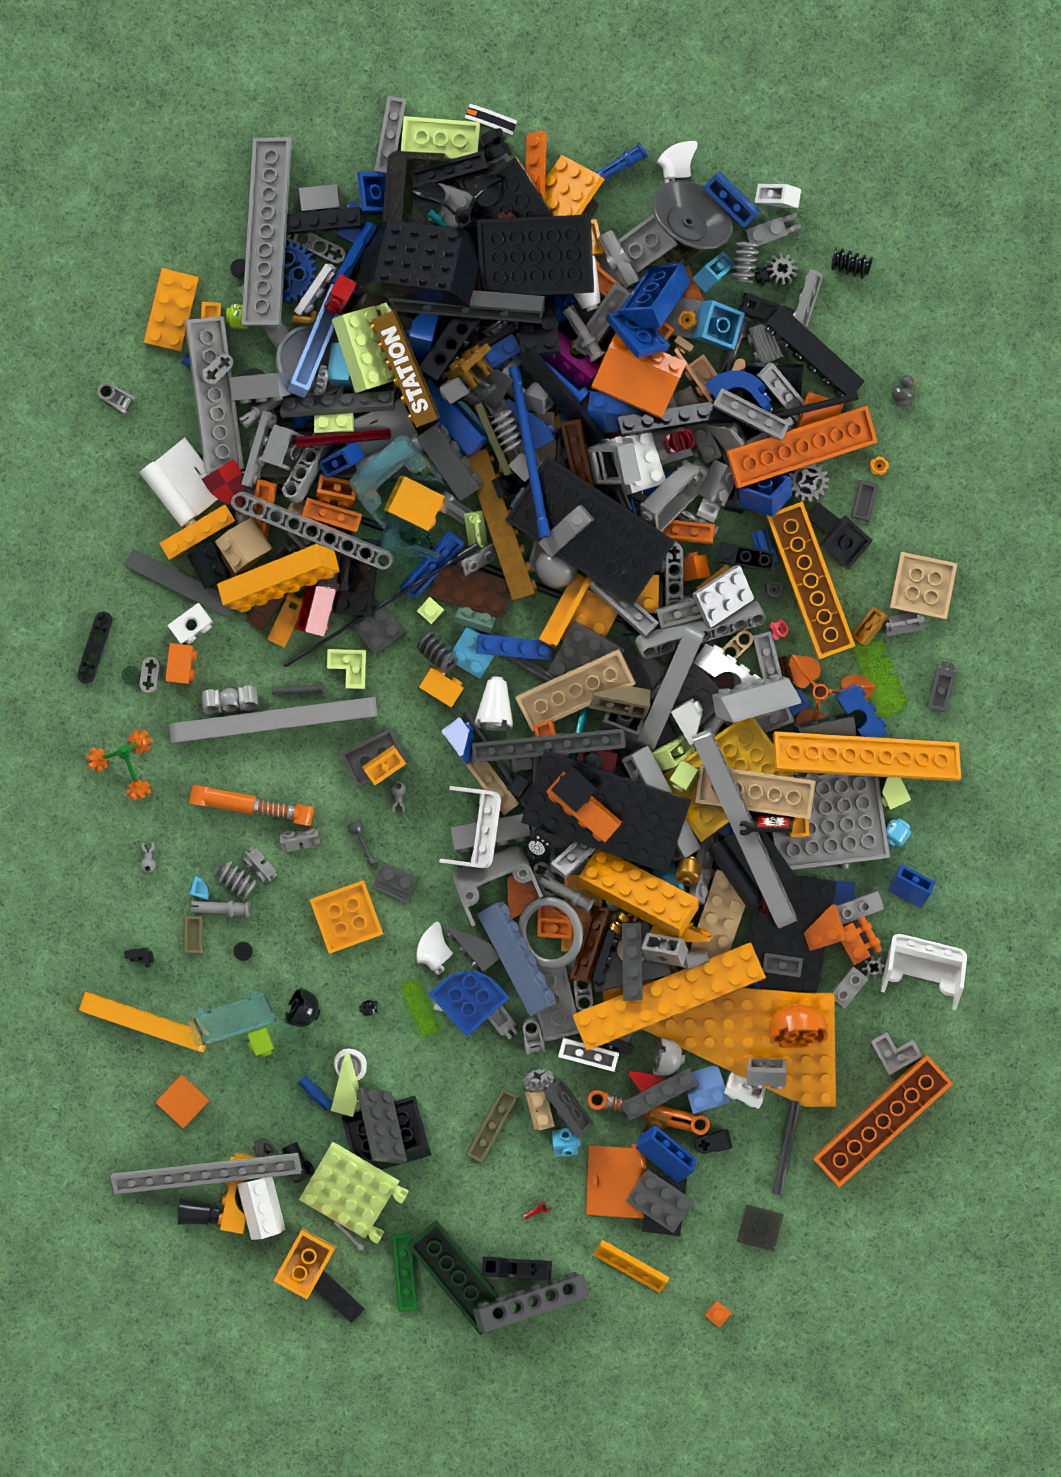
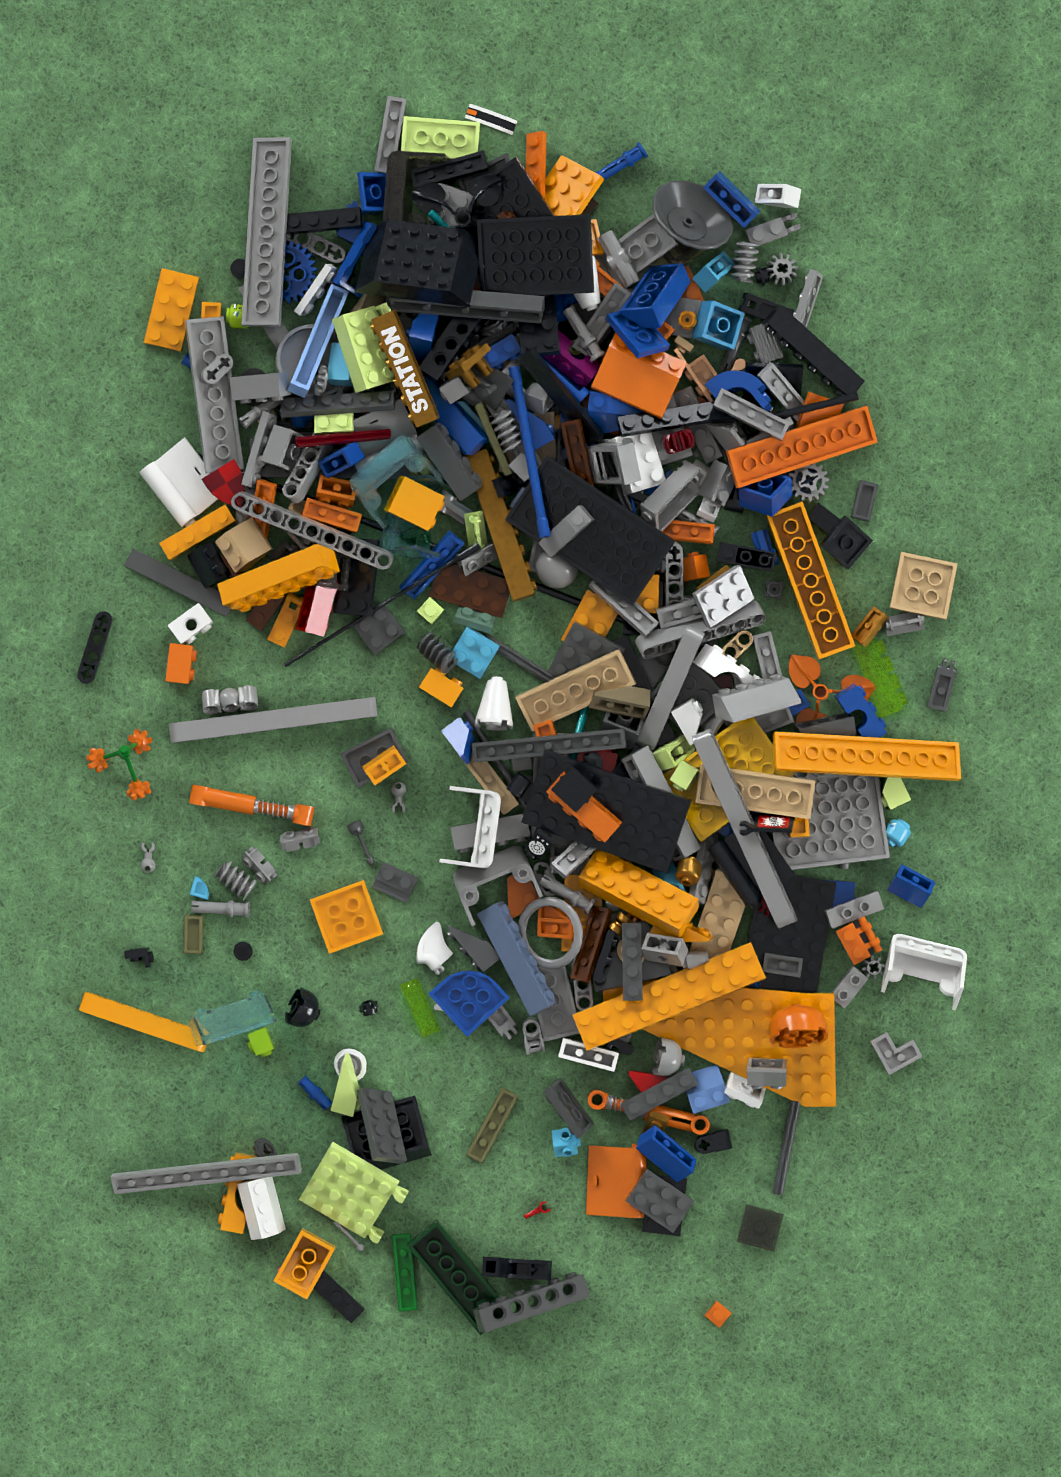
(116, 397): light grey piece -> none
(131, 675): clear green tile -> none
(145, 673): light grey beam -> none
(182, 1101): orange tile -> none
(197, 1213): black plant -> none
(299, 689): dark grey piece -> none
(305, 320): pearl gold arm -> none
(306, 1166): black piece -> none
(319, 198): light grey brick -> none
(340, 295): red brick -> none
(353, 661): yellowish green plate -> none
(495, 137): black wheel -> none
(513, 647): blue plate -> none
(532, 1082): light grey gear -> none
(539, 1110): tan window -> none
(565, 611): light orange fence -> none
(631, 1266): light orange plate -> none
(677, 160): white arm -> none
(779, 629): coral plate -> none
(785, 669): dark brown axle -> none
(825, 930): orange wing -> none
(851, 263): black piece -> none
(882, 1120): orange brick -> none
(884, 465): light orange plate -> none
(904, 395): dark grey animal -> none

